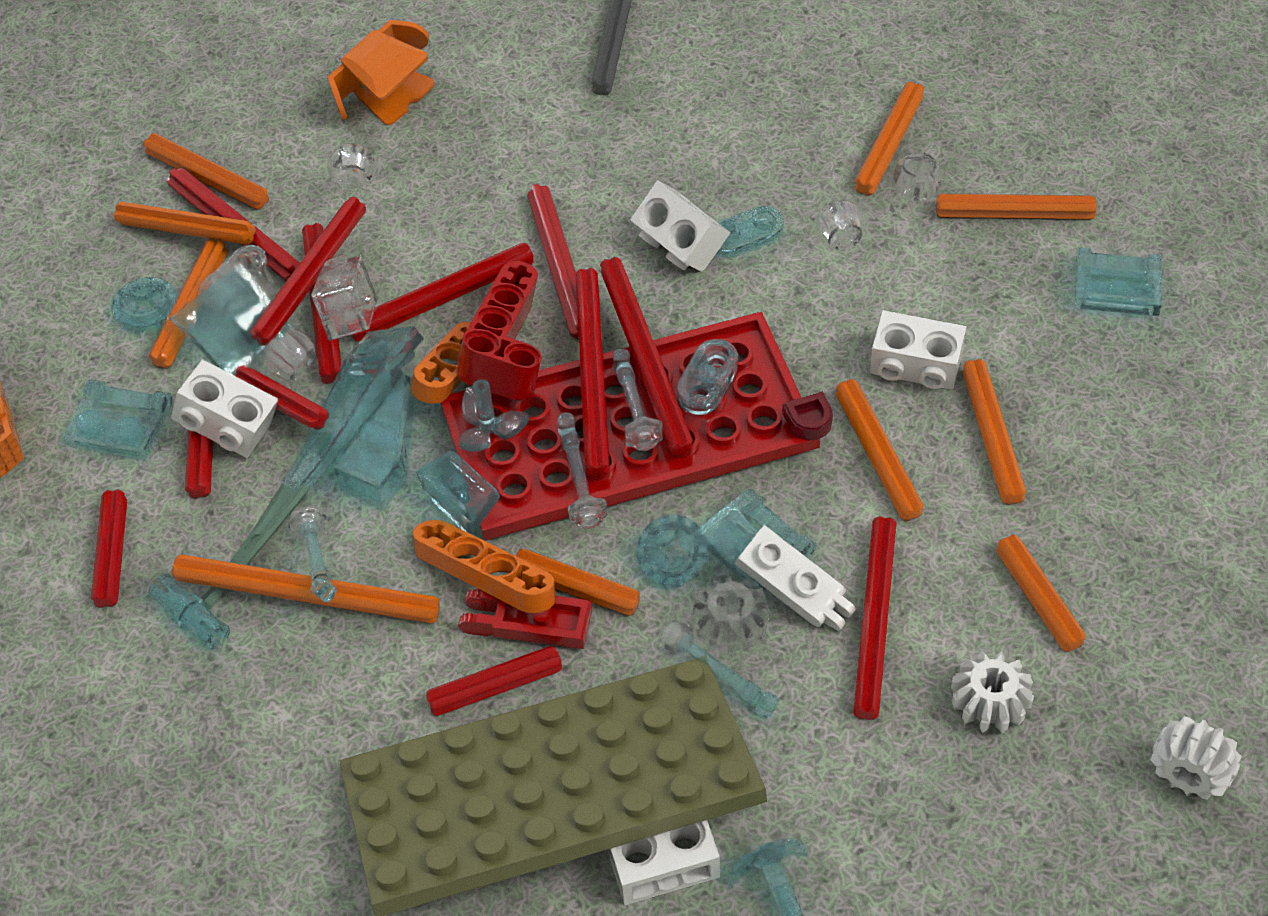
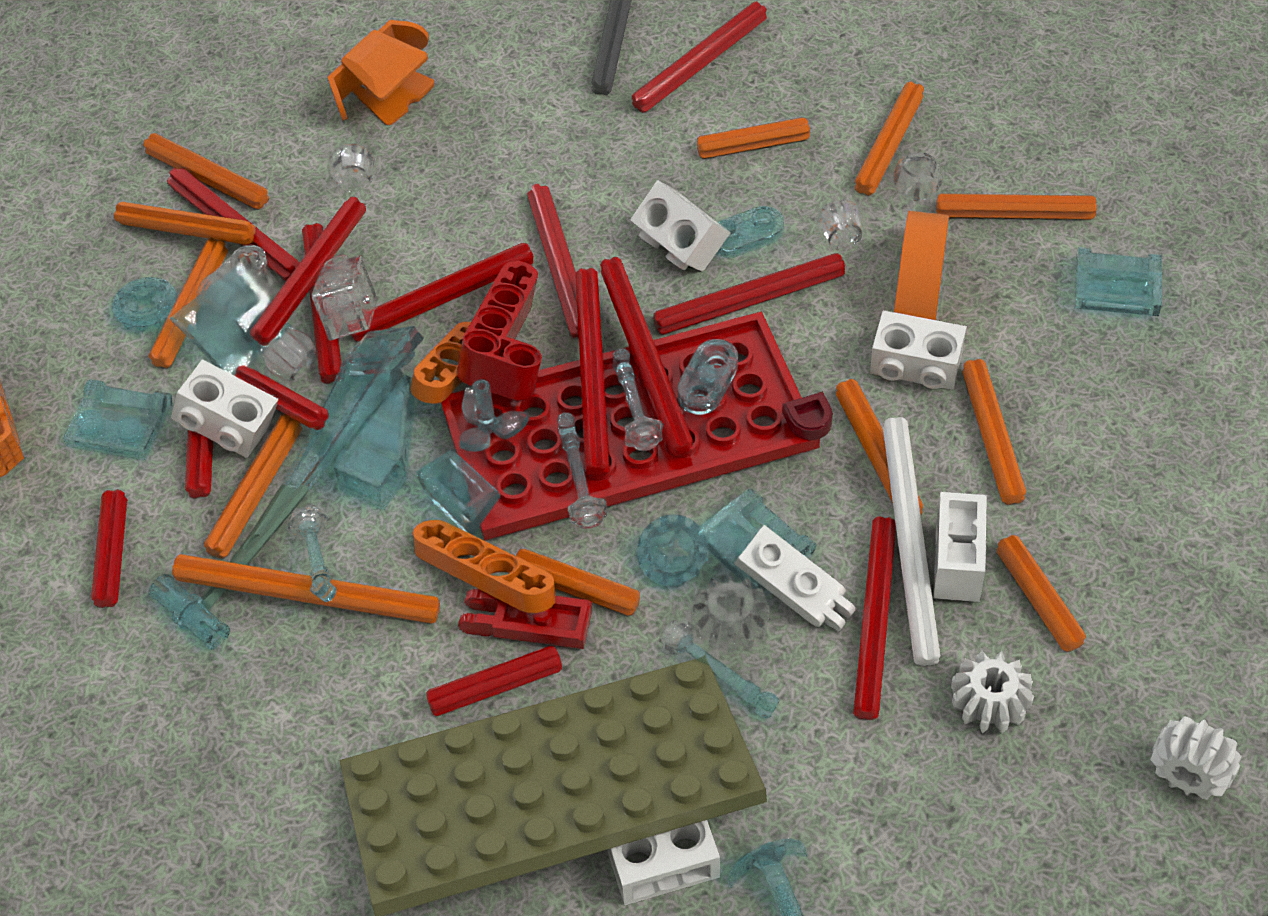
(252, 487): none -> orange axle
(698, 57): none -> red axle
(749, 293): none -> red axle
(753, 138): none -> orange axle
(911, 542): none -> white axle
(921, 264): none -> orange arch
(960, 546): none -> white brick

